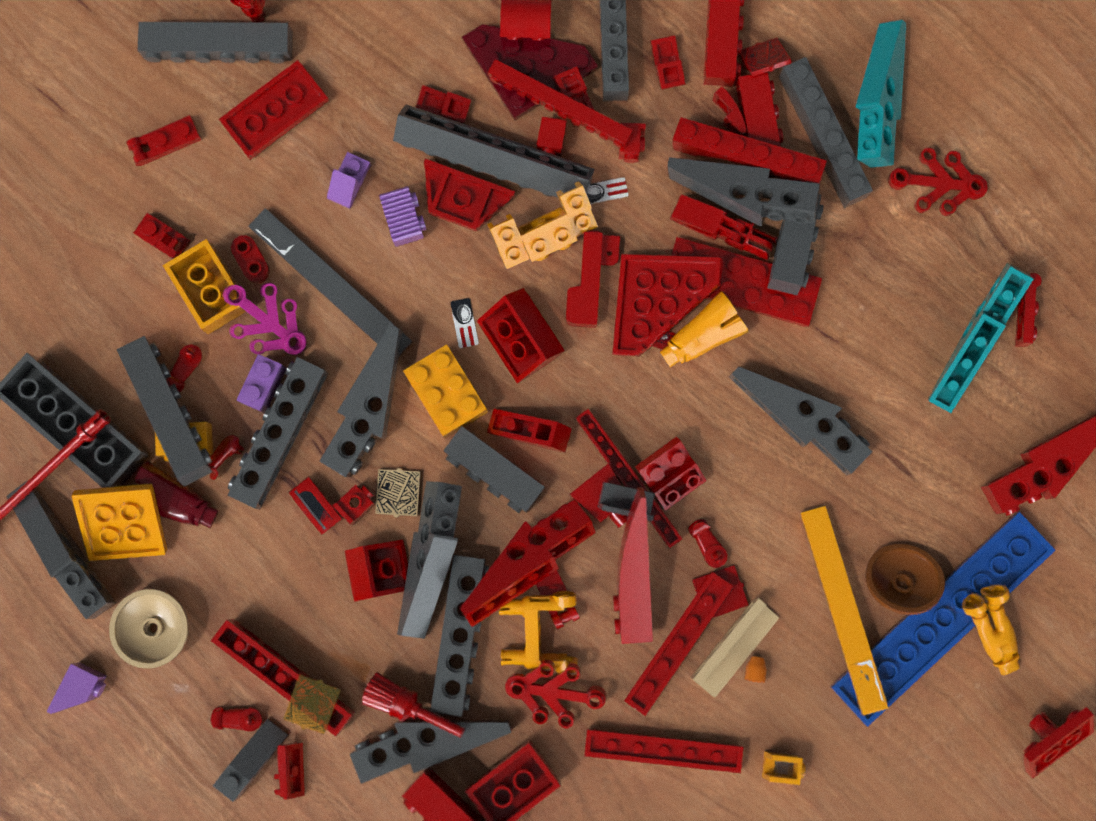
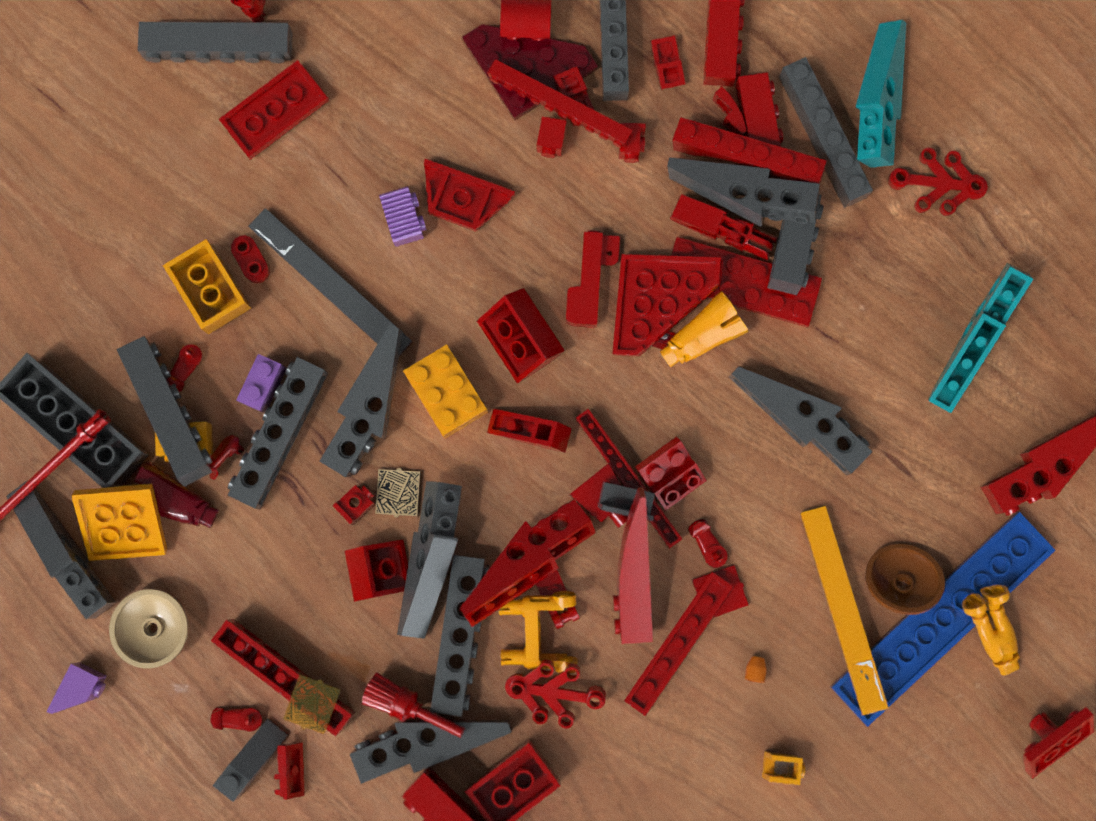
(161, 236): red plate -> none
(164, 141): red plate -> none
(268, 322): dark pink plant -> none
(315, 505): red slope -> none
(348, 180): medium lavender slope -> none
(443, 104): red slope -> none
(464, 323): sticker -> none
(488, 152): dark grey brick -> none
(494, 469): dark grey brick -> none
(546, 233): light orange bracket -> none
(607, 190): sticker -> none
(663, 751): red plate -> none
(735, 647): tan panel -> none
(765, 57): red piece -> none
(1026, 312): red plate -> none

